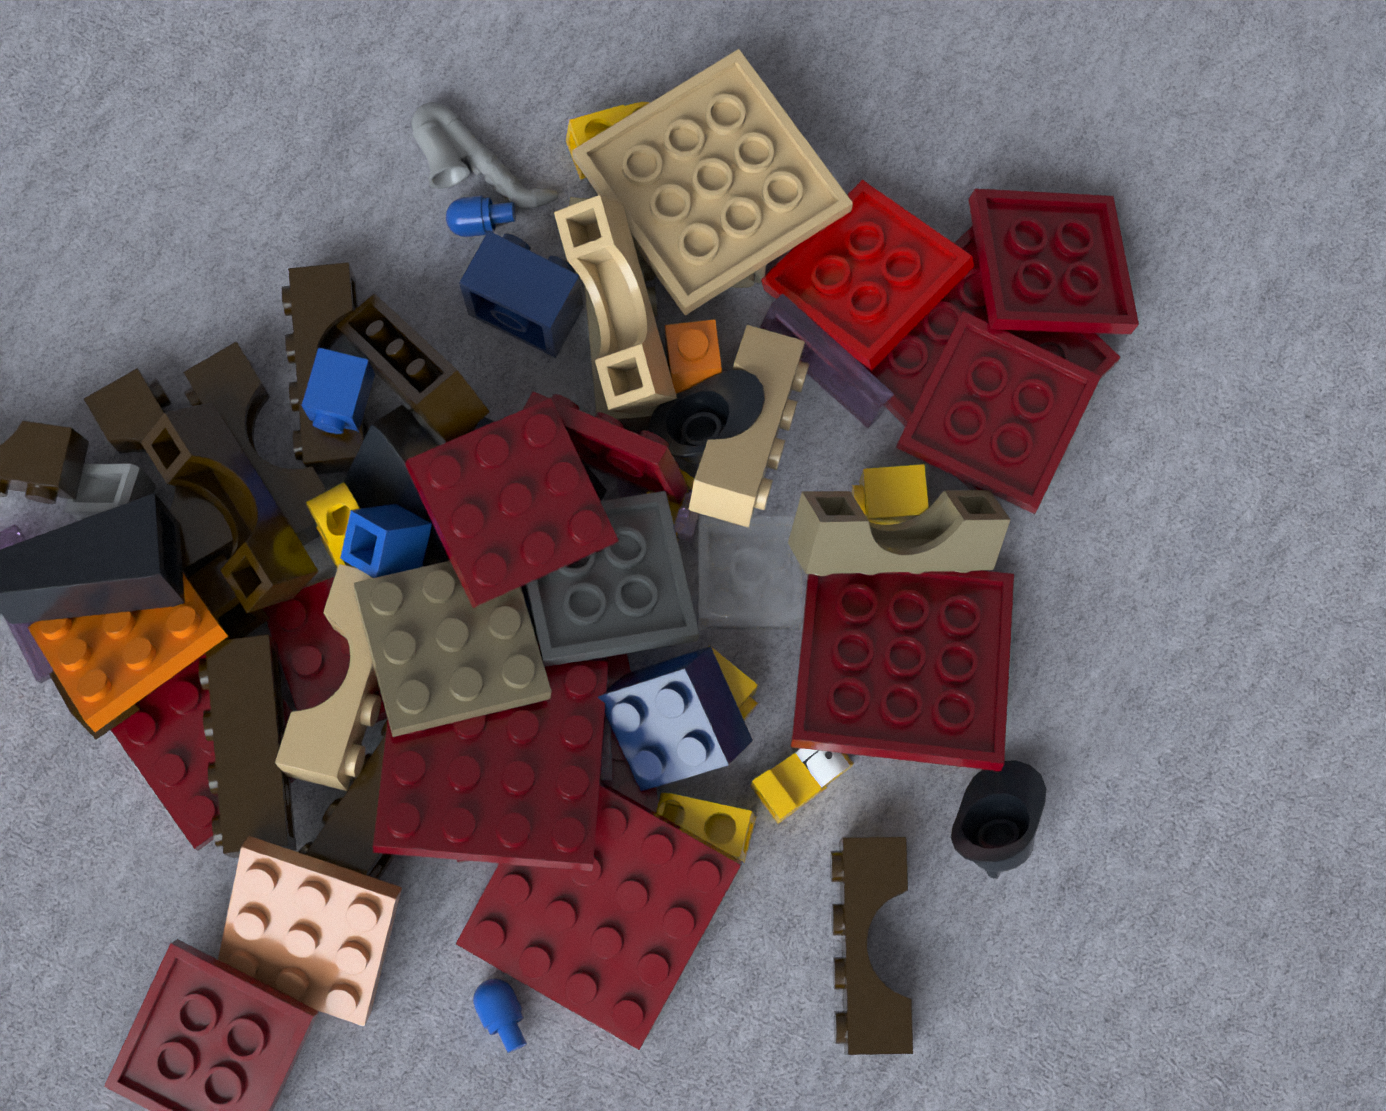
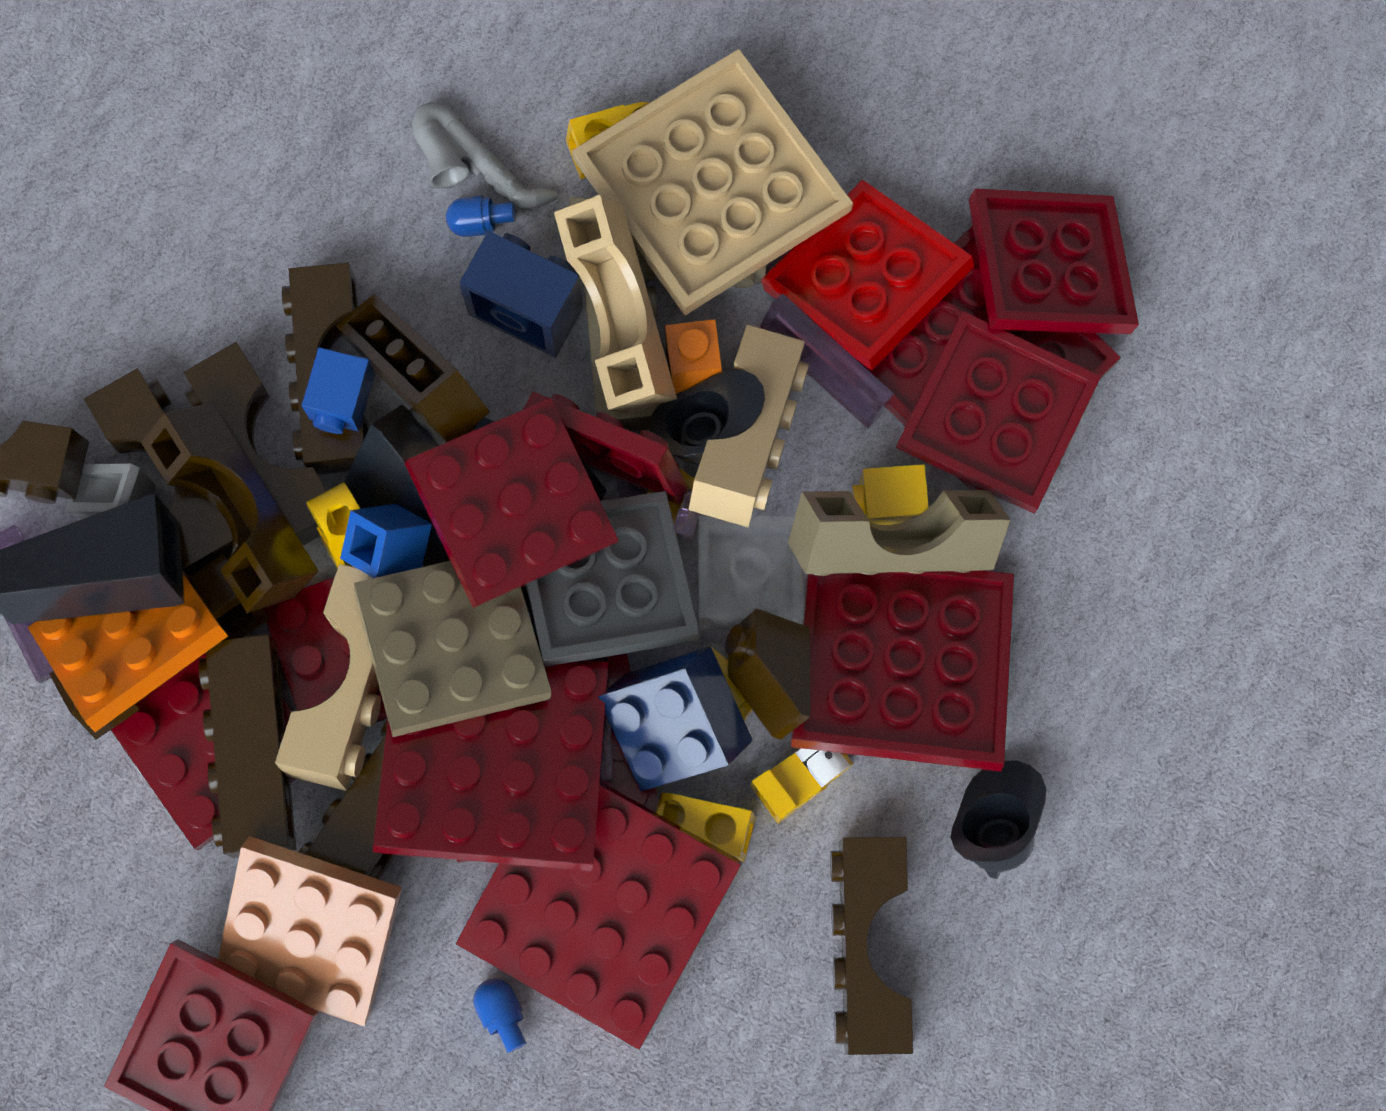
(771, 669): none -> dark brown slope

